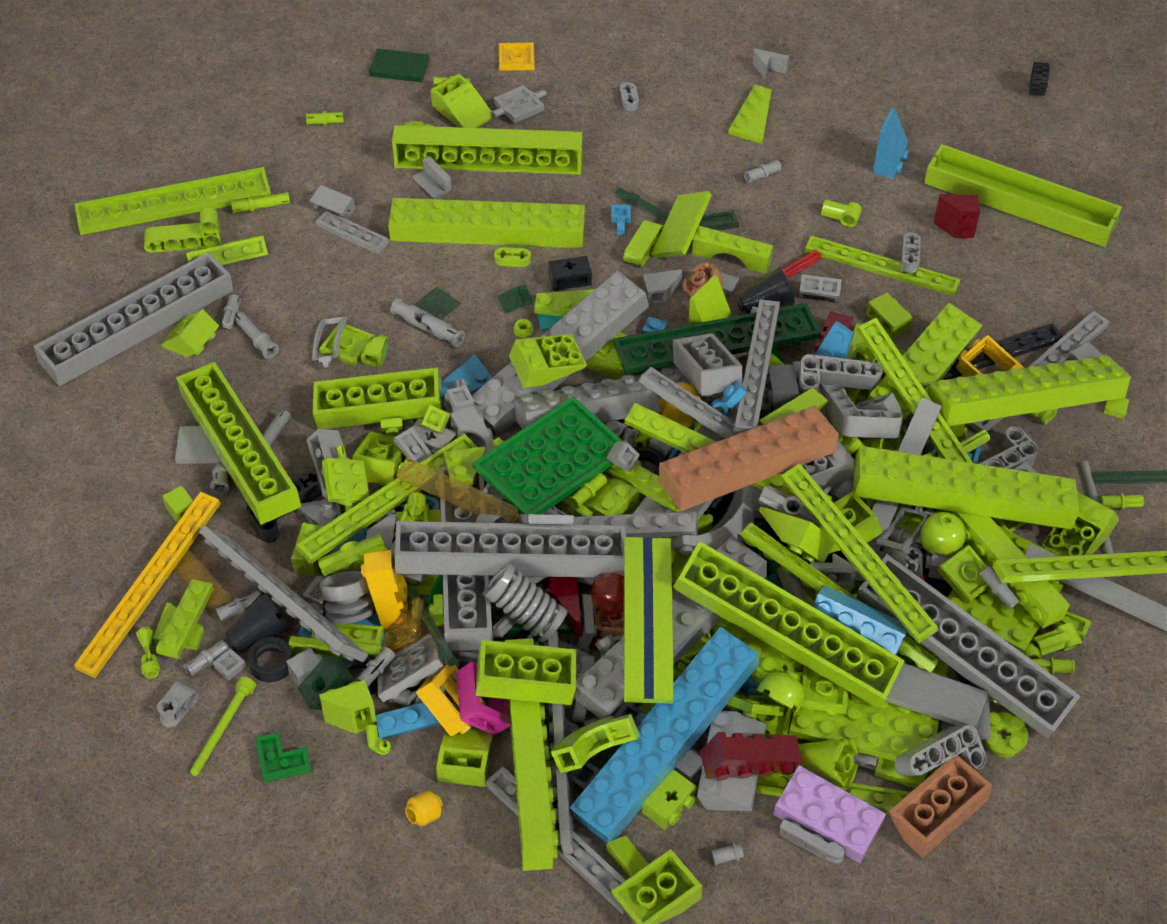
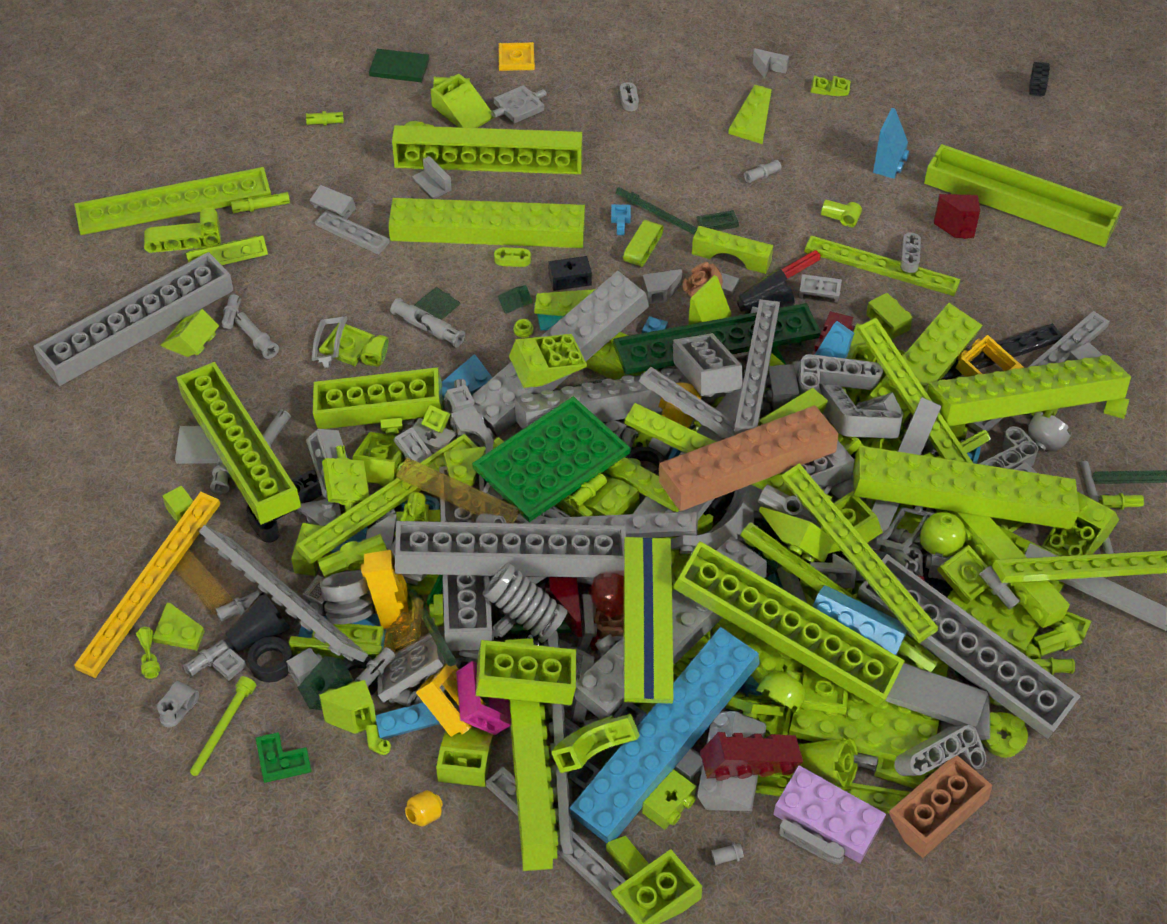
(185, 618): lime plate -> none
(545, 519): light grey tile -> none
(623, 455): light grey slope -> none
(681, 224): lime tile -> none
(732, 395): dark azure plate -> none
(835, 87): none -> lime slope
(1048, 433): none -> light grey cylinder

